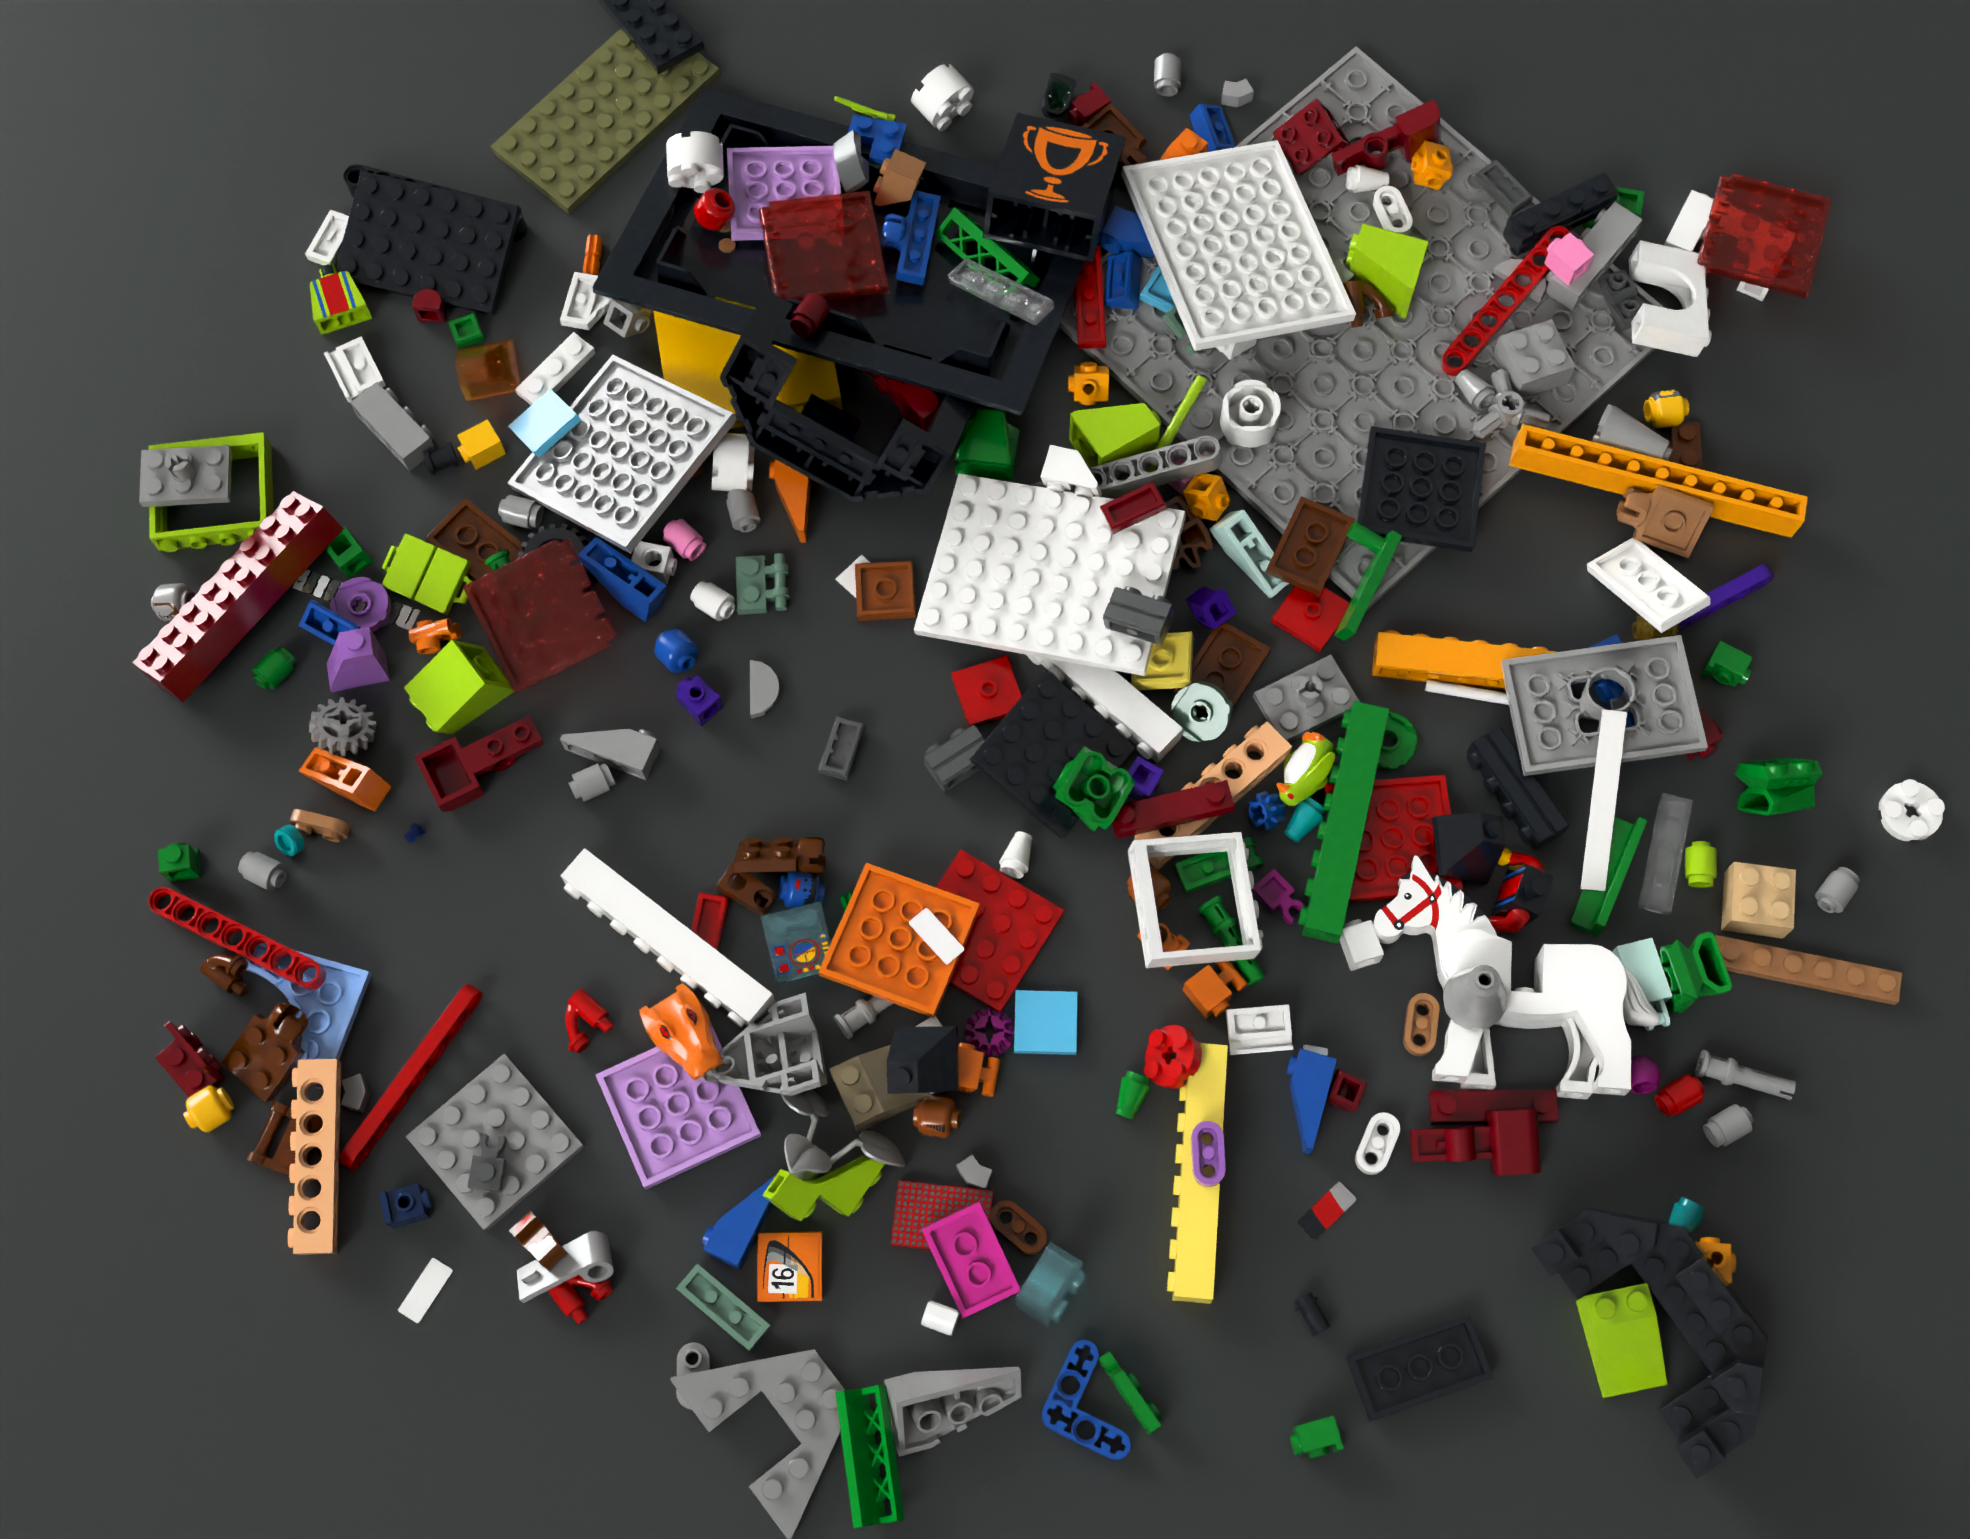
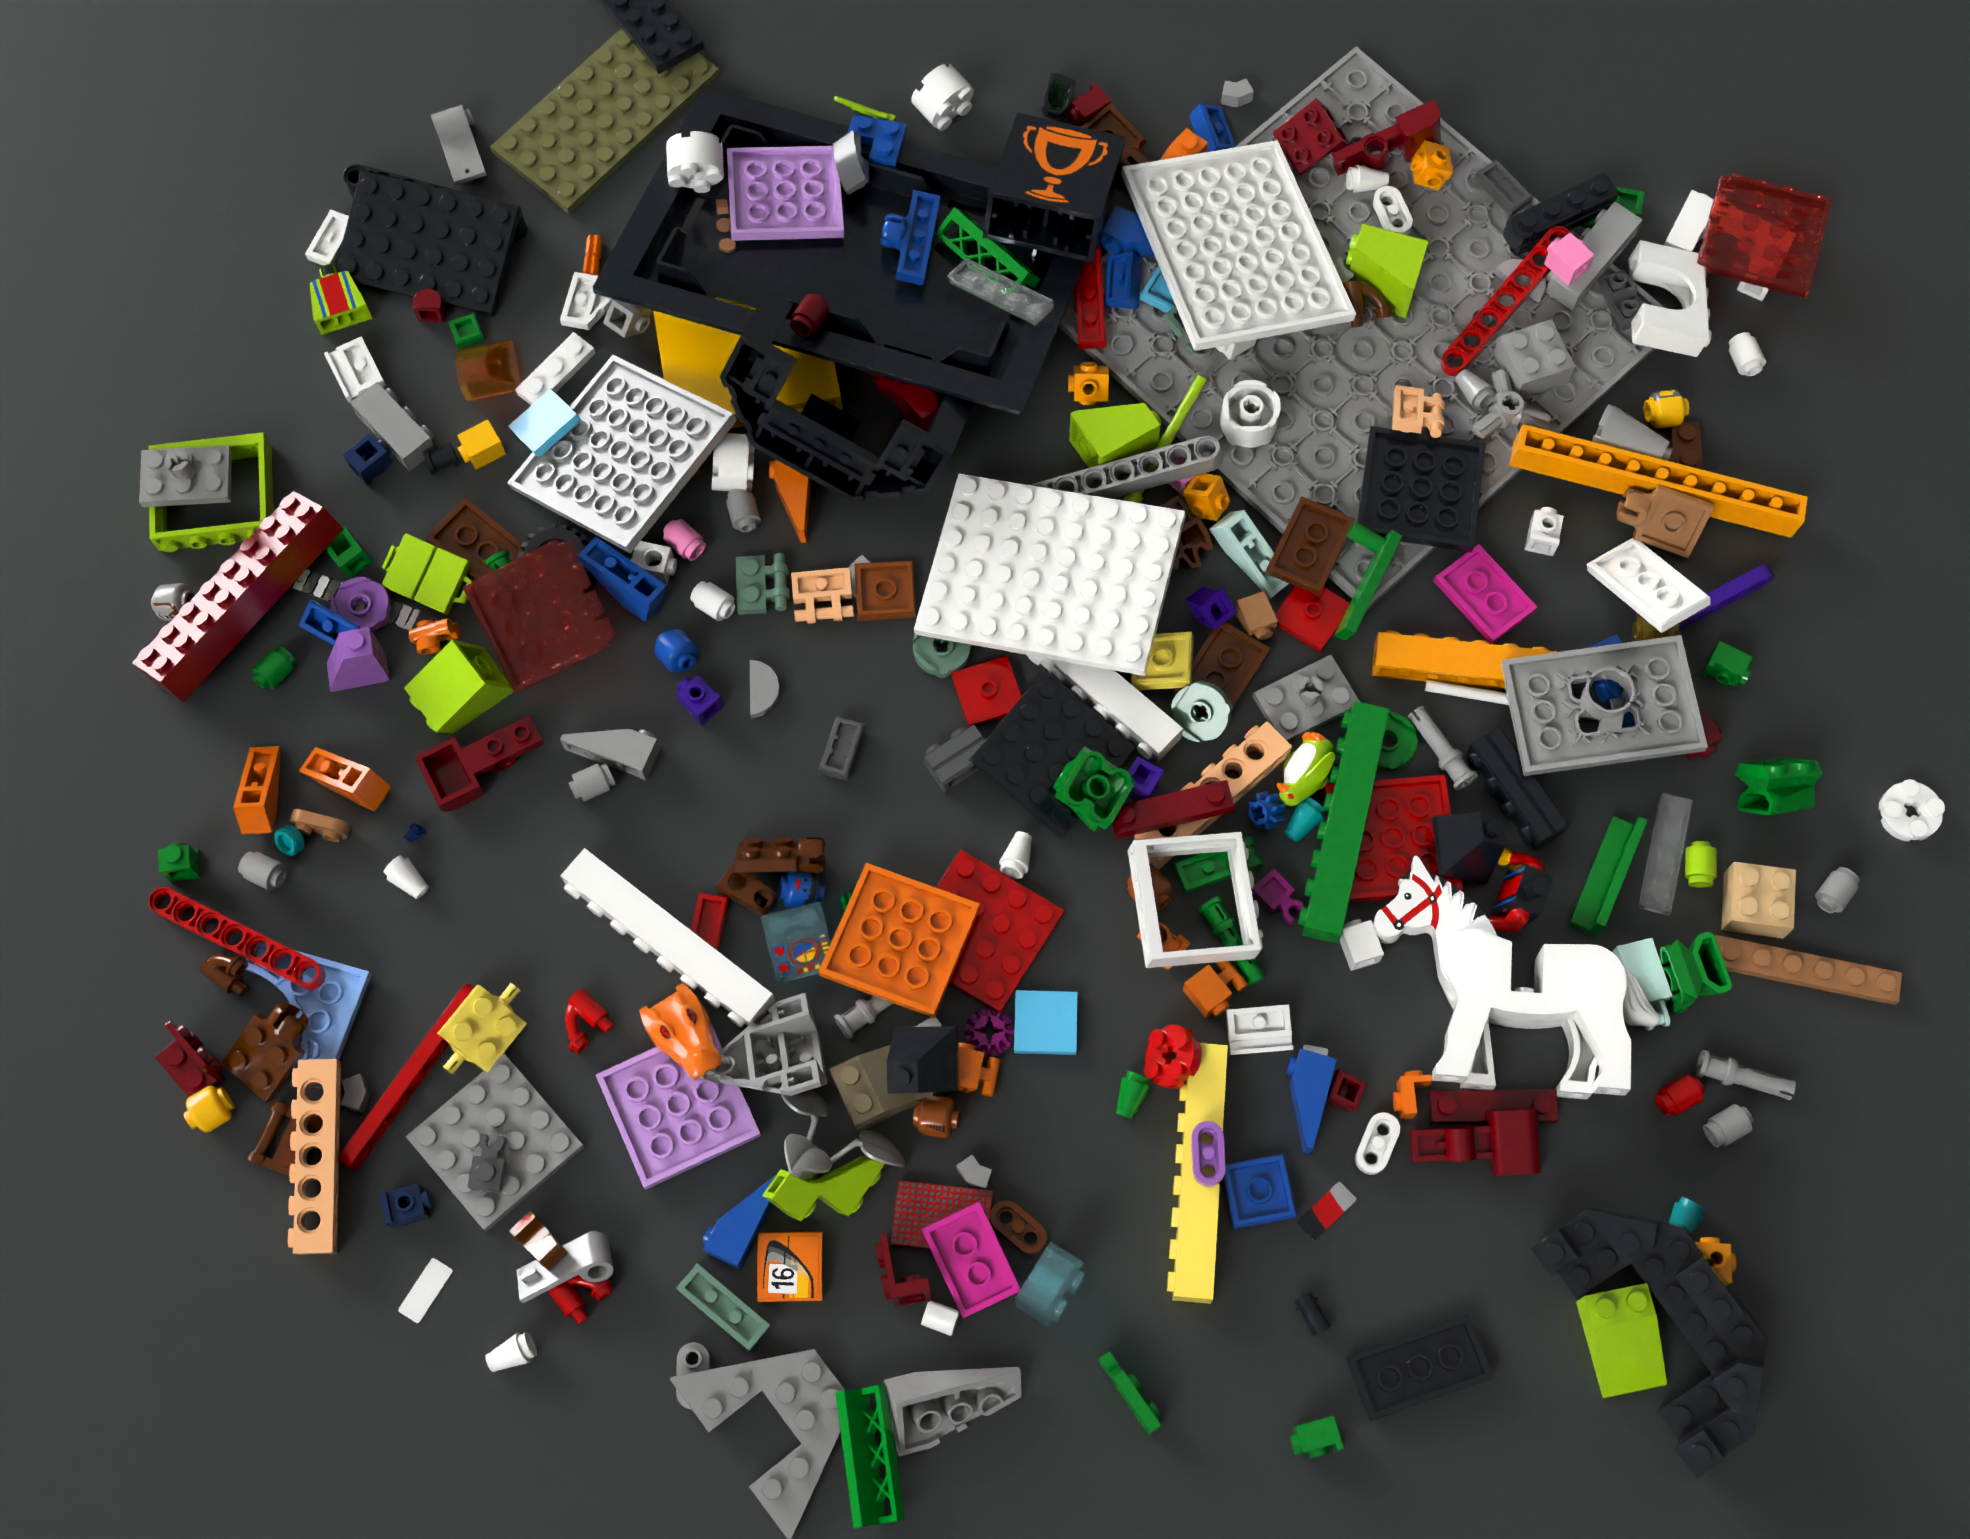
(258, 791): none -> orange slope
(342, 726): light grey gear -> none
(368, 457): none -> dark blue brick
(406, 877): none -> white cone
(459, 144): none -> light grey door
(482, 1028): none -> light yellow plate
(512, 1352): none -> white cone
(521, 512): light grey brick -> none
(714, 209): red head -> none
(822, 586): none -> light nougat plate
(823, 246): clear red hinge -> none
(900, 178): medium nougat slope -> none
(912, 1288): none -> dark red bracket
(936, 936): white sticker -> none
(940, 663): none -> sand green plate
(987, 446): green piece -> none
(1068, 472): white slope -> none
(1069, 1404): blue beam -> none
(1133, 507): dark red tile -> none
(1139, 615): dark grey brick -> none
(1167, 74): light grey brick -> none
(1256, 616): none -> medium nougat brick
(1259, 1191): none -> blue plate
(1404, 1099): none -> orange bracket
(1409, 408): none -> light nougat plate
(1420, 1025): medium nougat plate -> none
(1449, 758): none -> light grey pin
(1475, 997): light grey cone -> none
(1485, 594): none -> dark pink plate
(1544, 531): none -> white brick
(1603, 800): white sticker -> none
(1644, 1075): magenta piece -> none
(1746, 354): none -> white brick

